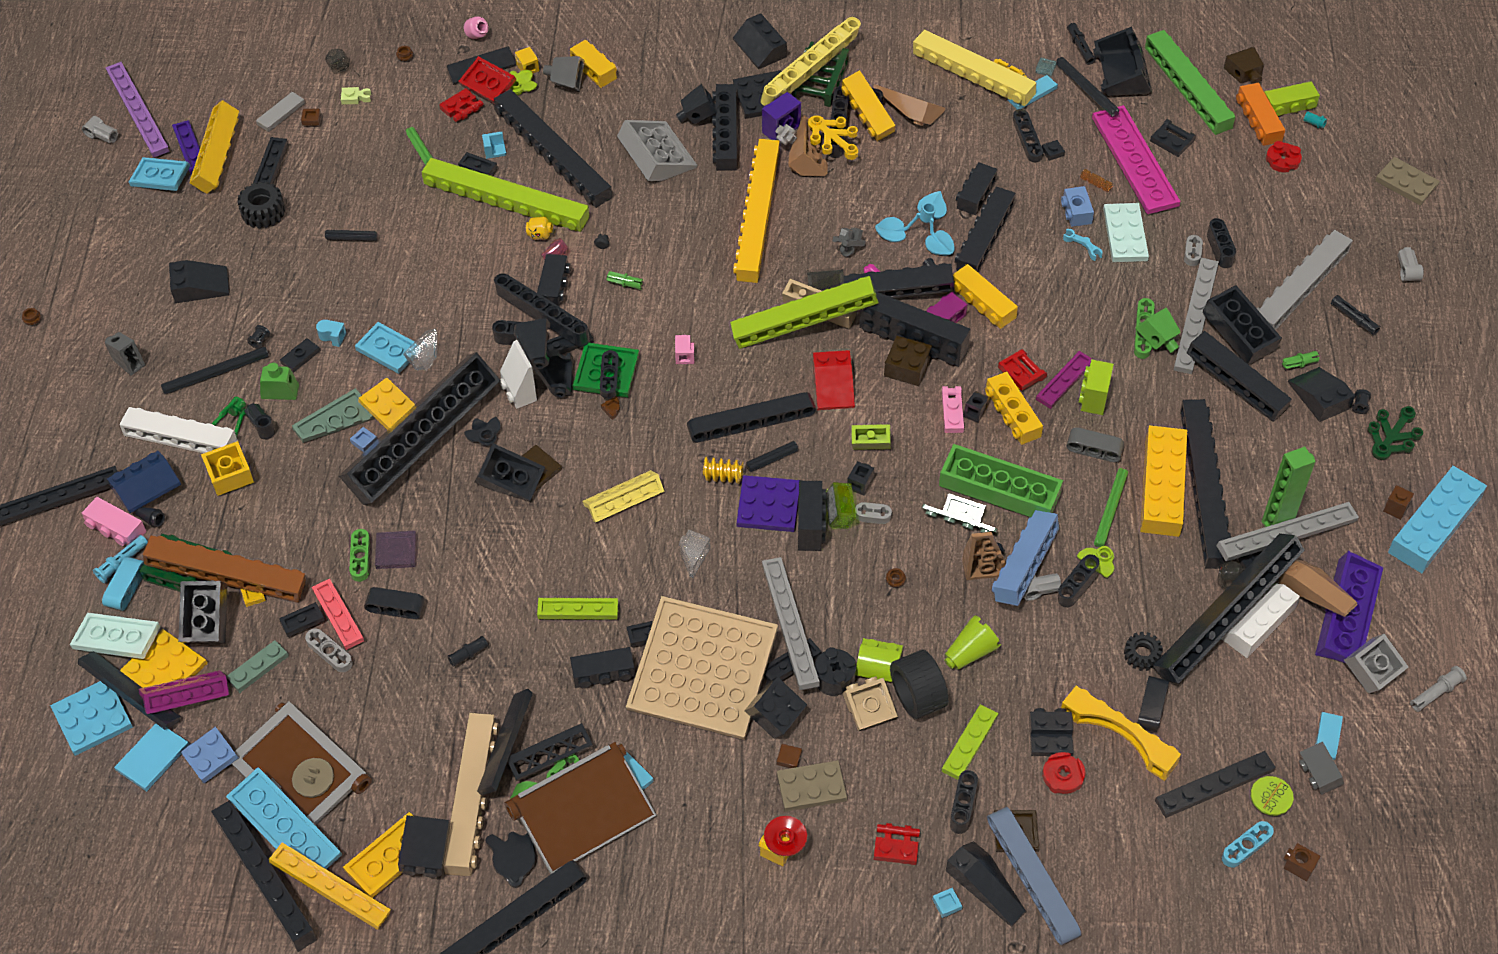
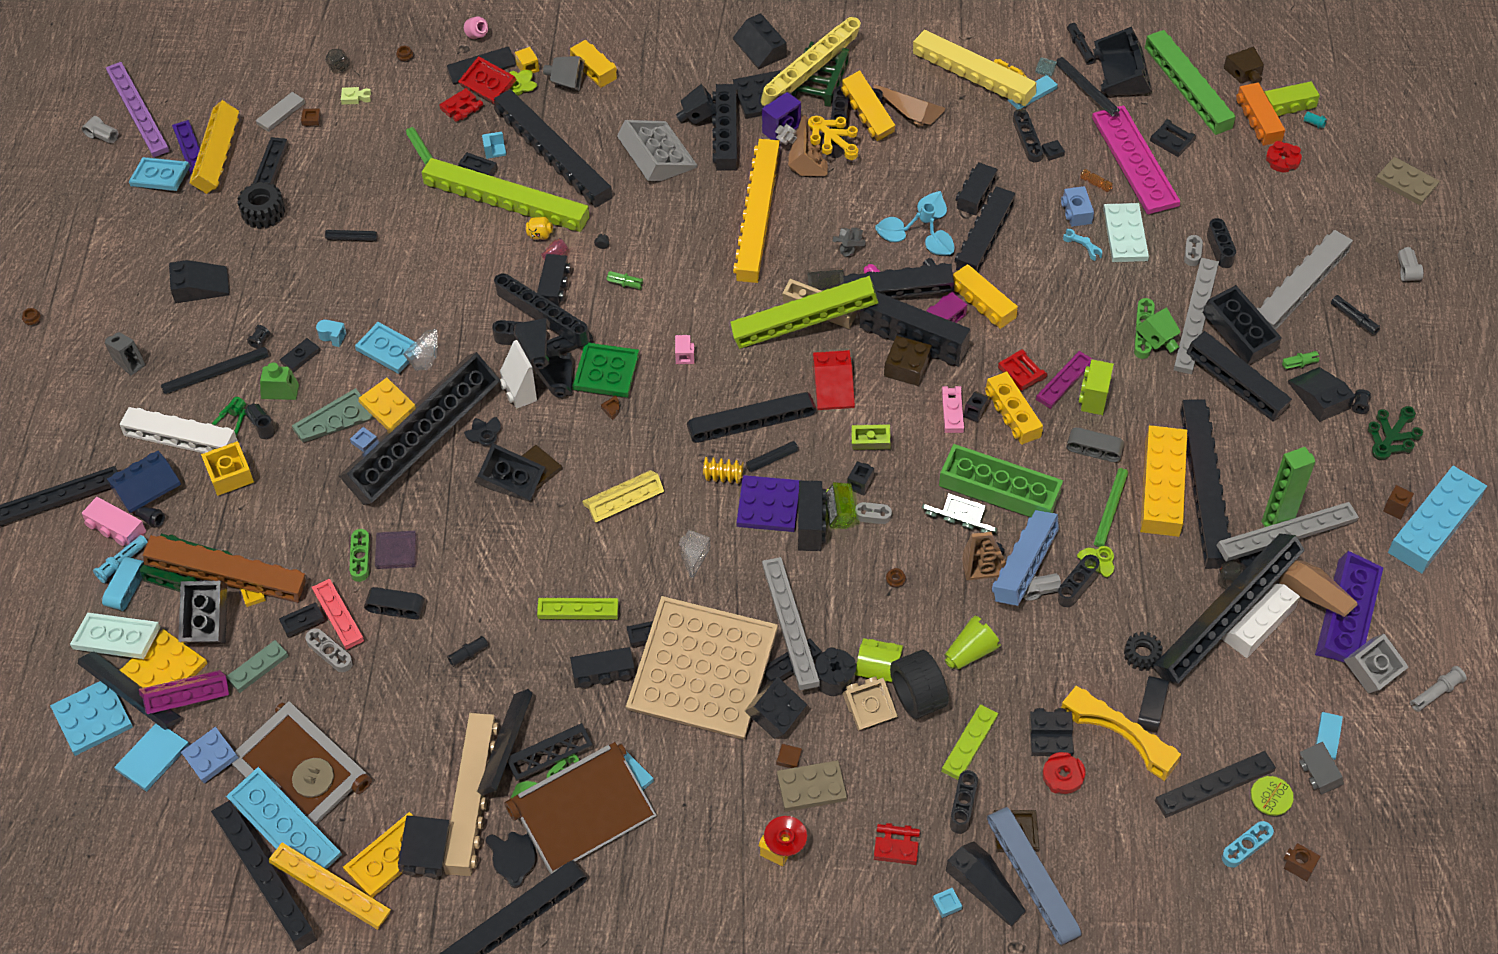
(613, 381): black beam -> none

